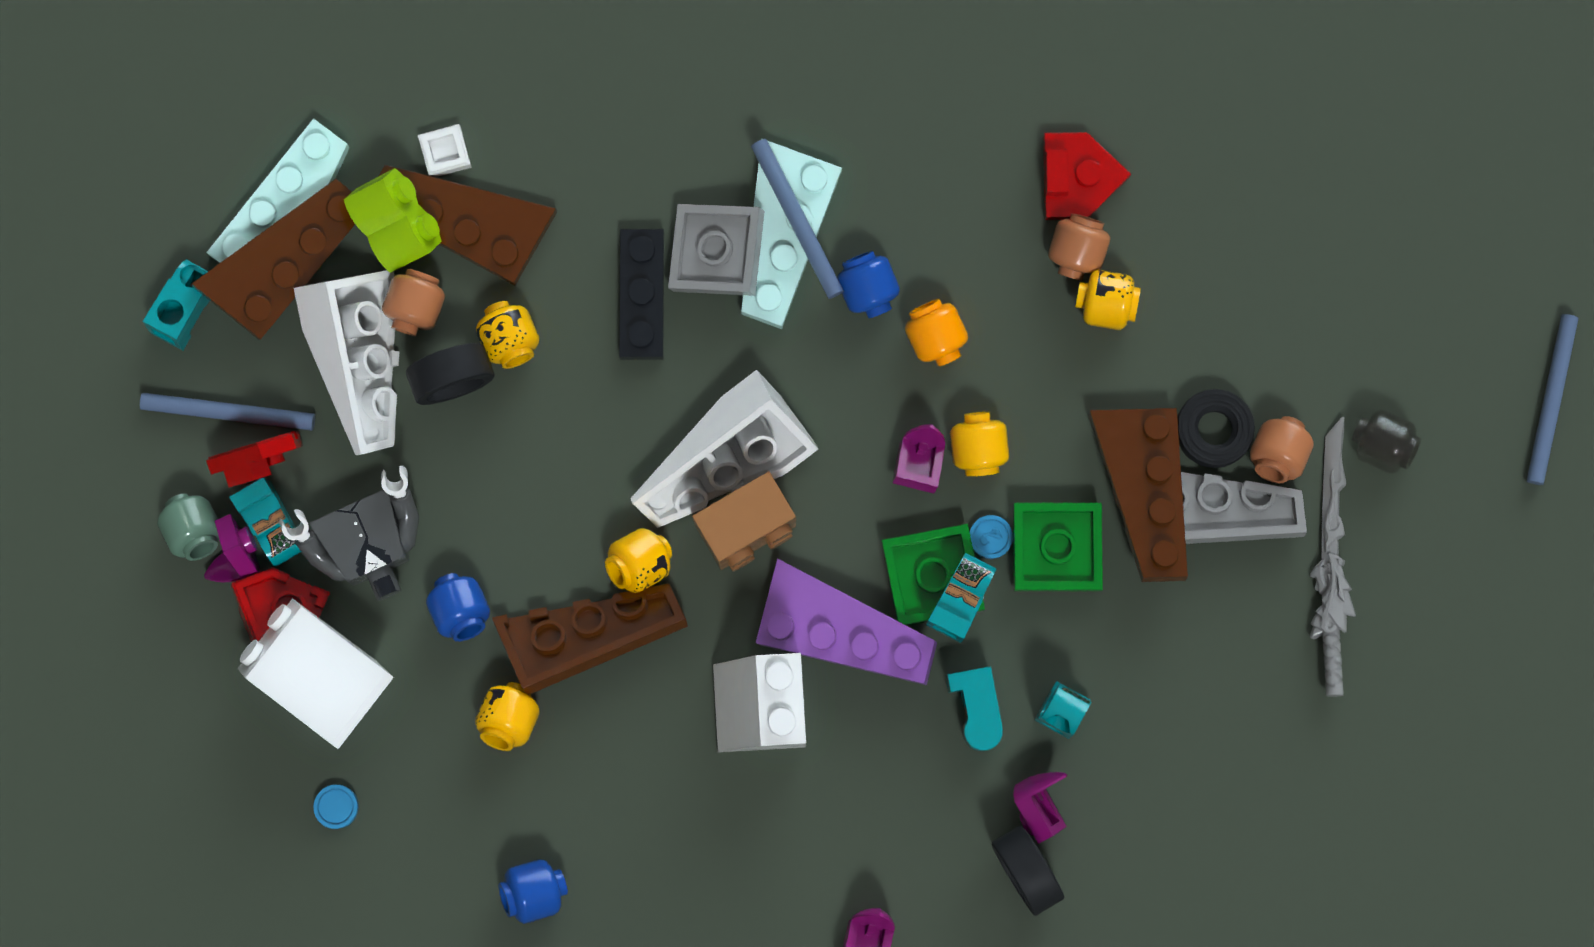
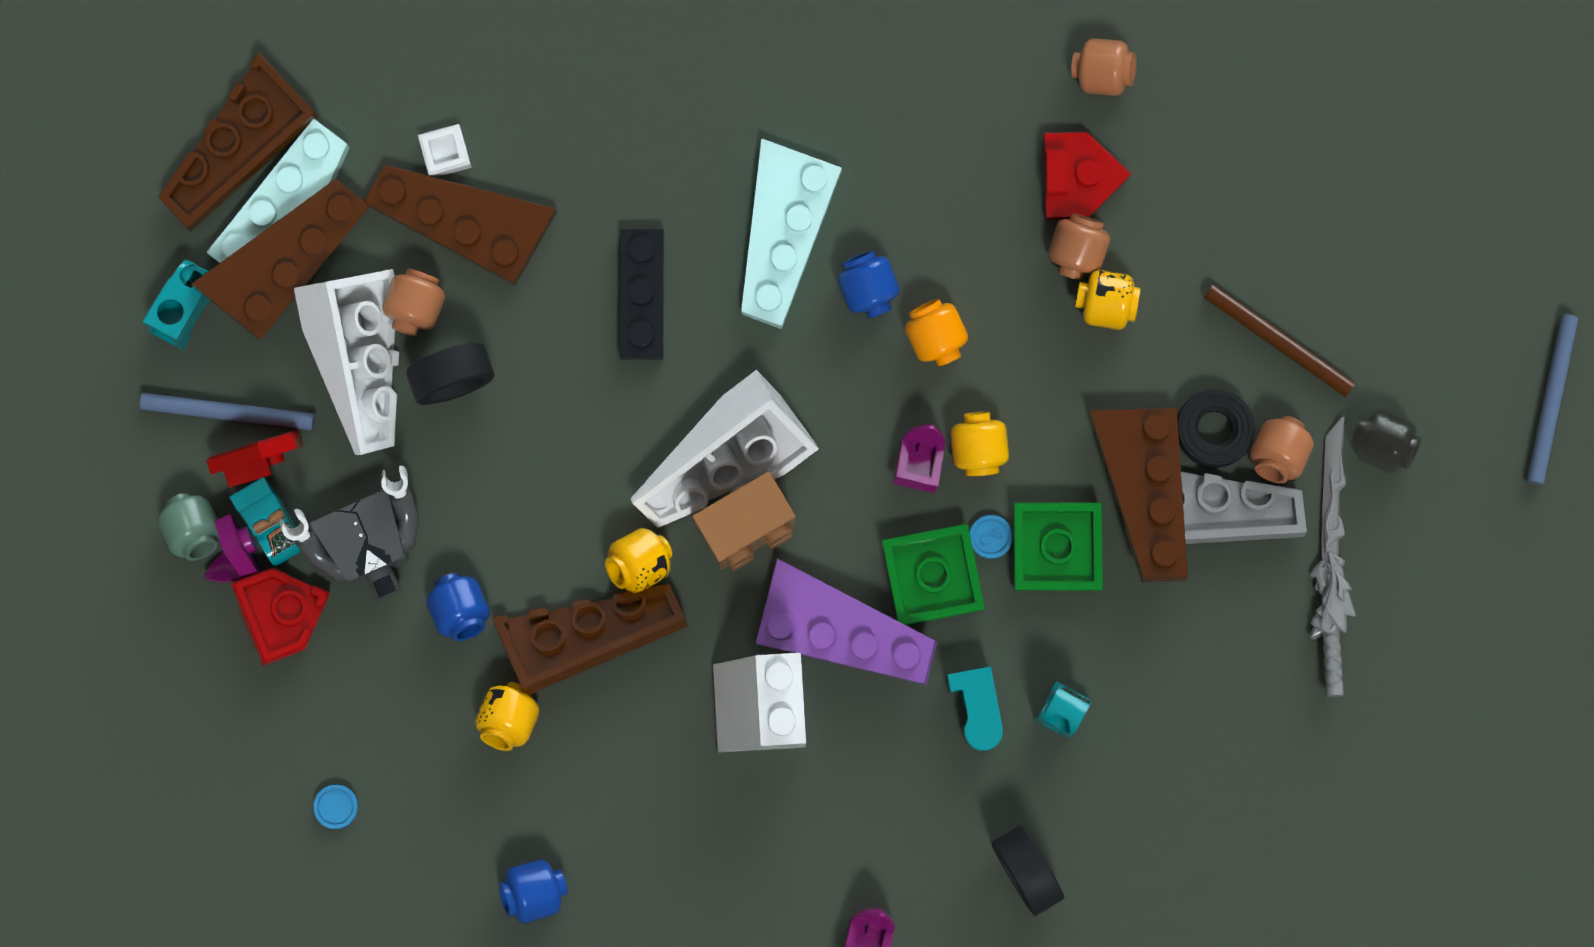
(243, 138): none -> reddish brown wing
(314, 672): white slope -> none
(393, 220): lime brick -> none
(507, 334): yellow head -> none
(716, 249): light grey plate -> none
(797, 218): sand blue bar -> none
(961, 598): teal leg -> none
(1036, 807): magenta plate -> none
(1104, 67): none -> nougat head
(1279, 340): none -> reddish brown bar

